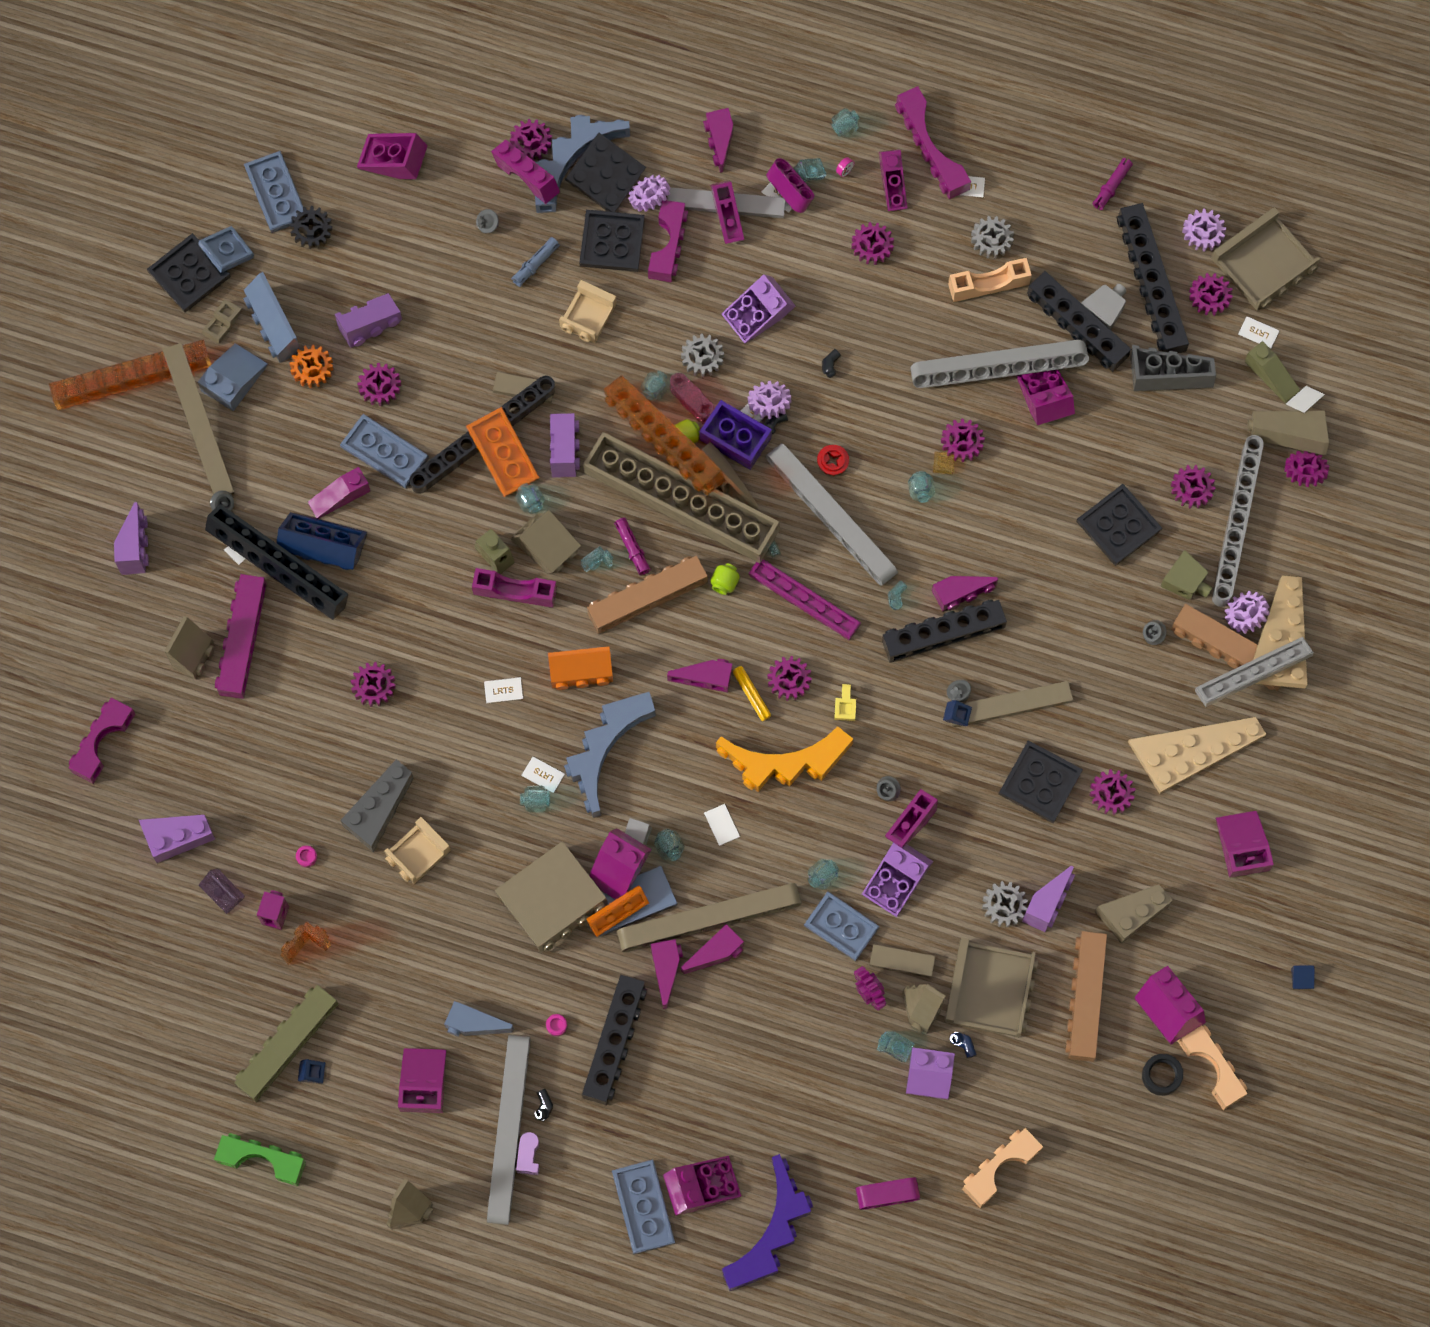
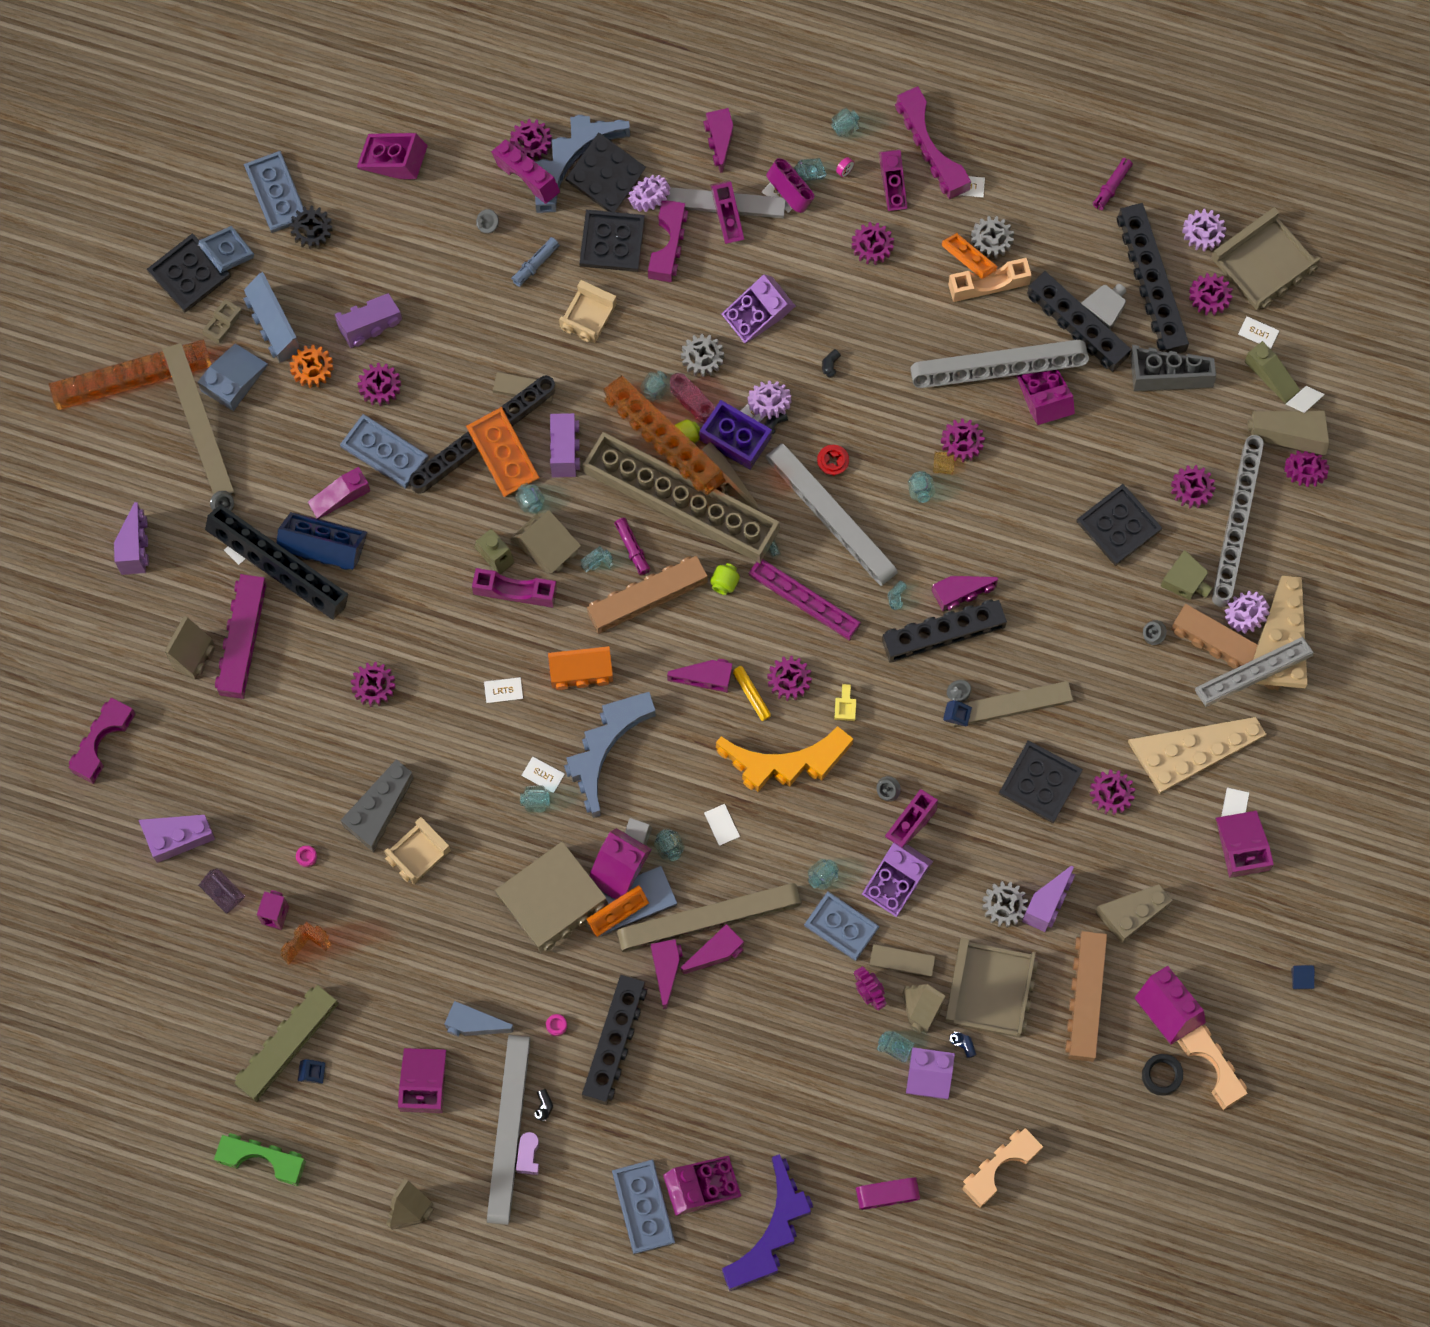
(969, 255): none -> orange tile
(1235, 802): none -> white sticker

